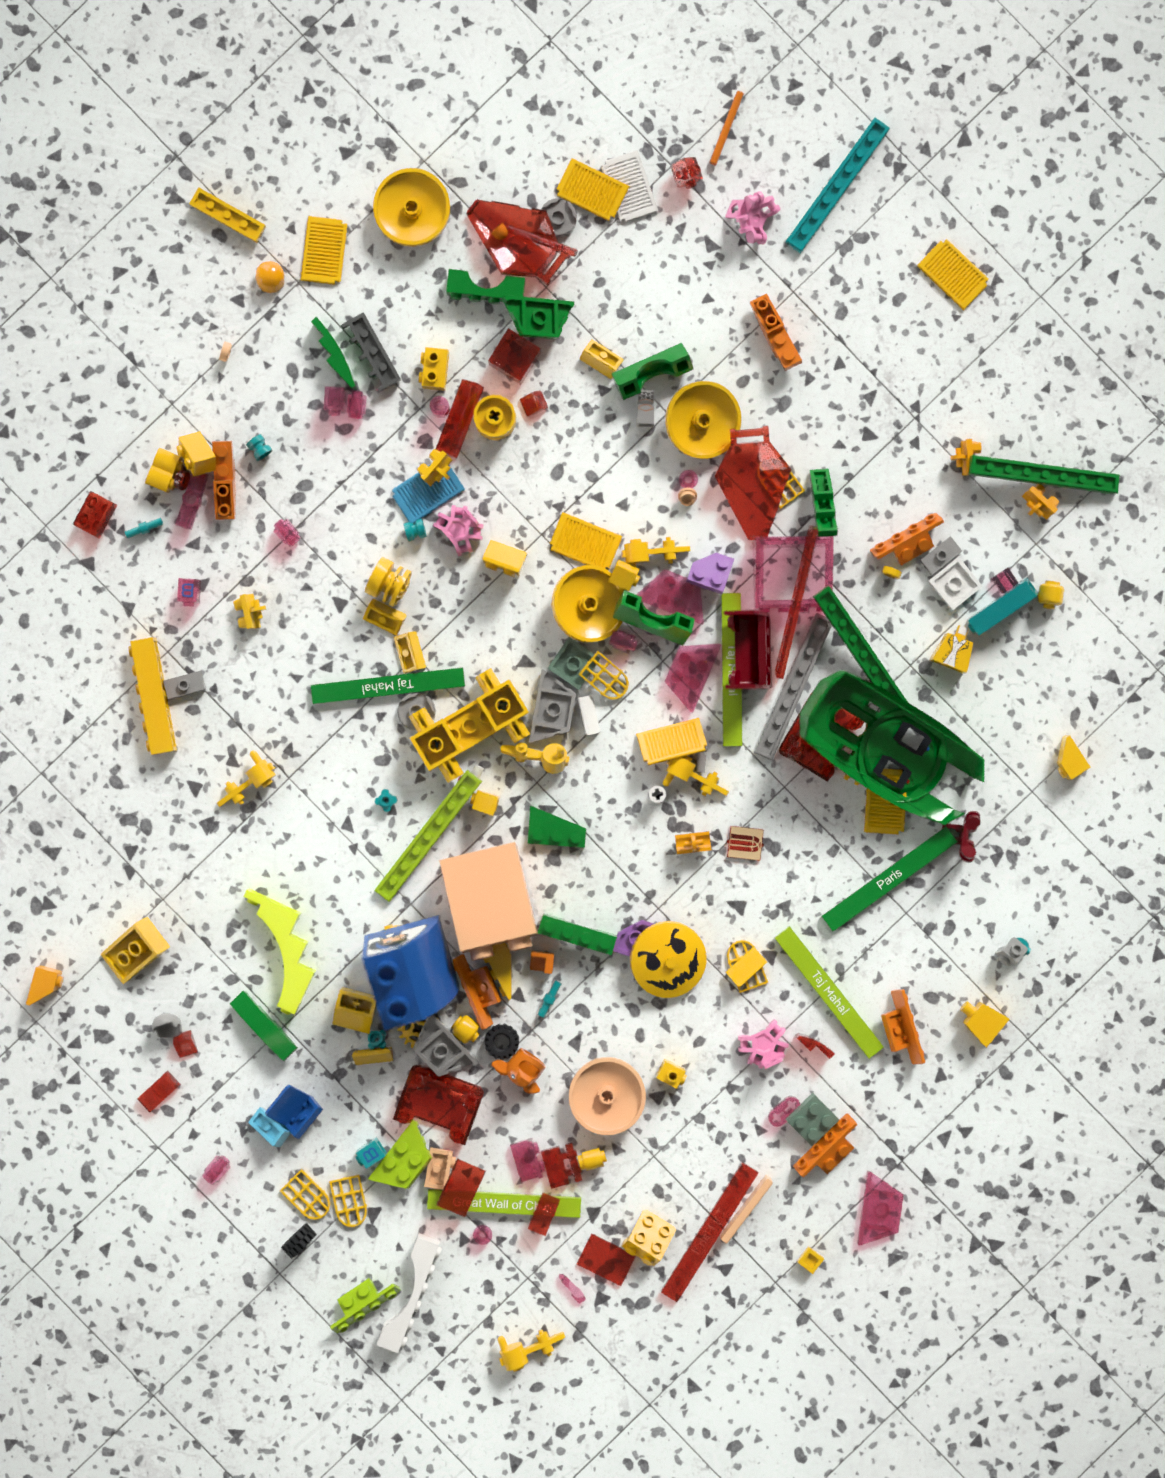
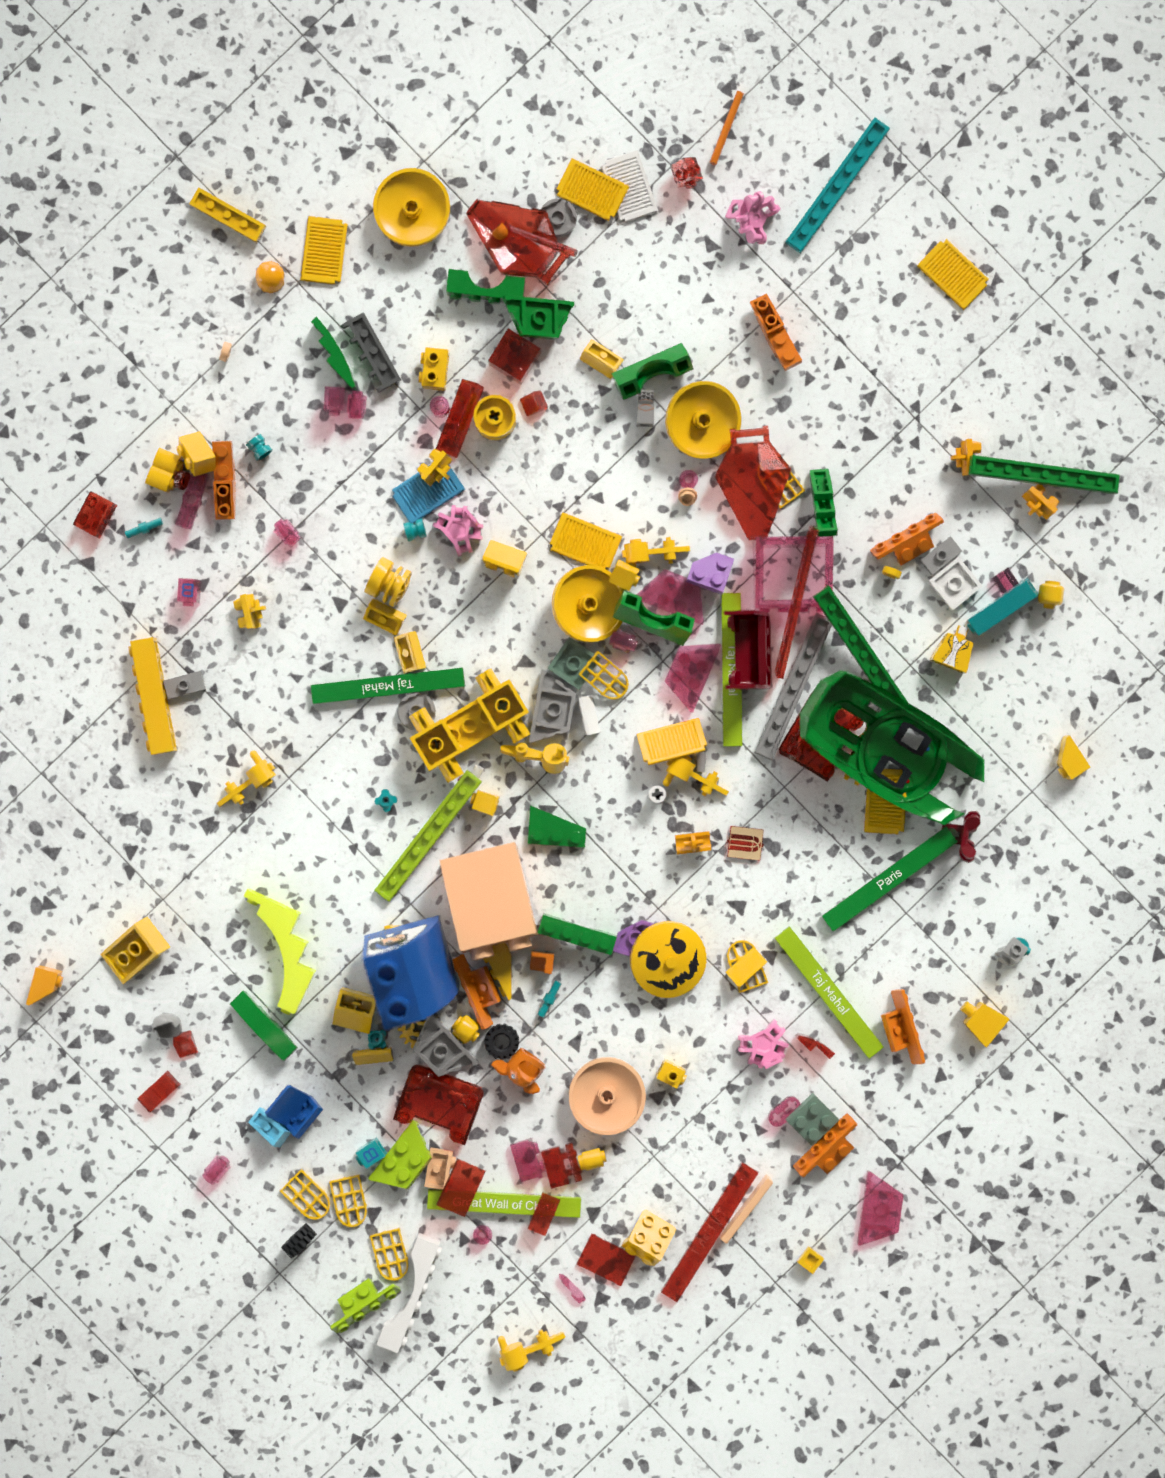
(384, 1248): none -> yellow window

